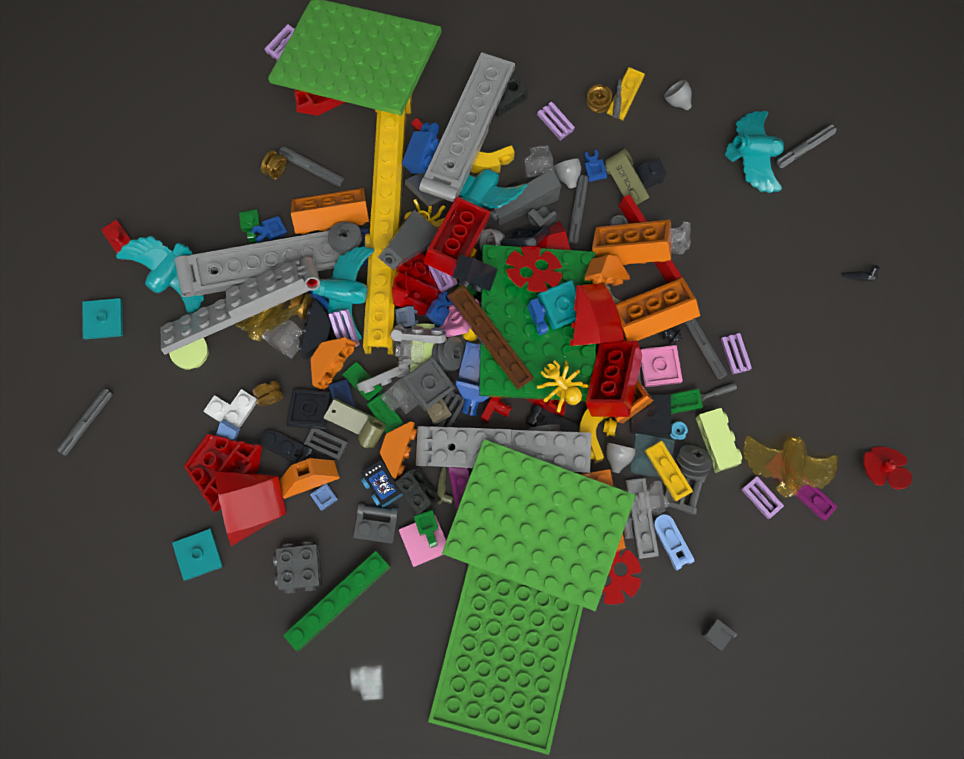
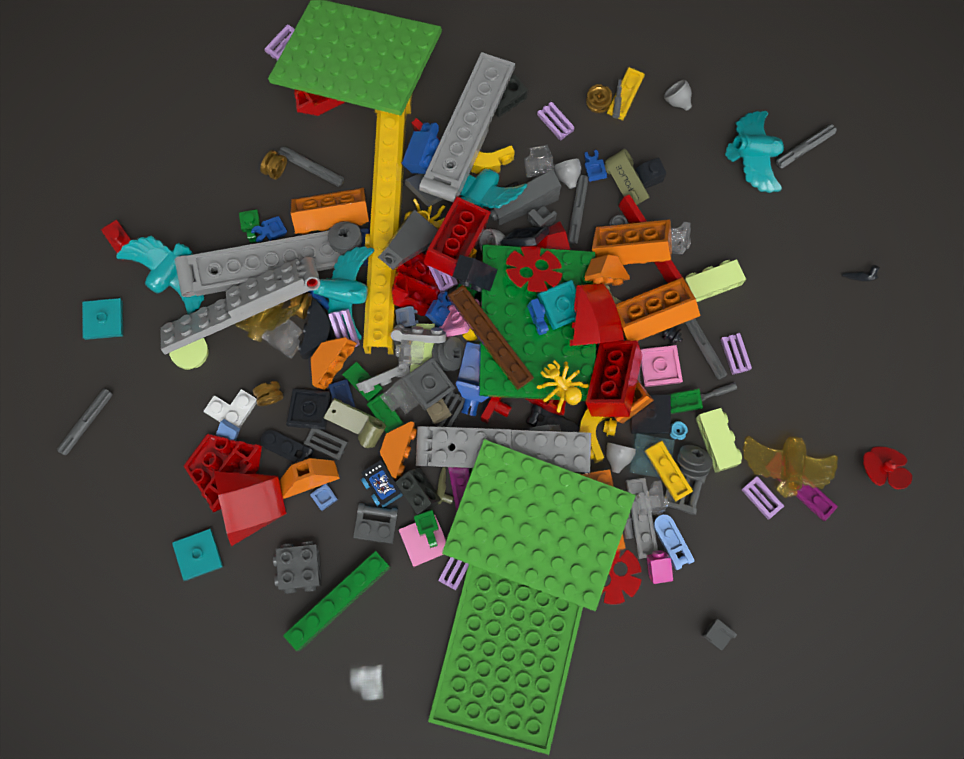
(448, 582): none -> lavender tile
(659, 567): none -> brick
(715, 280): none -> yellowish green brick

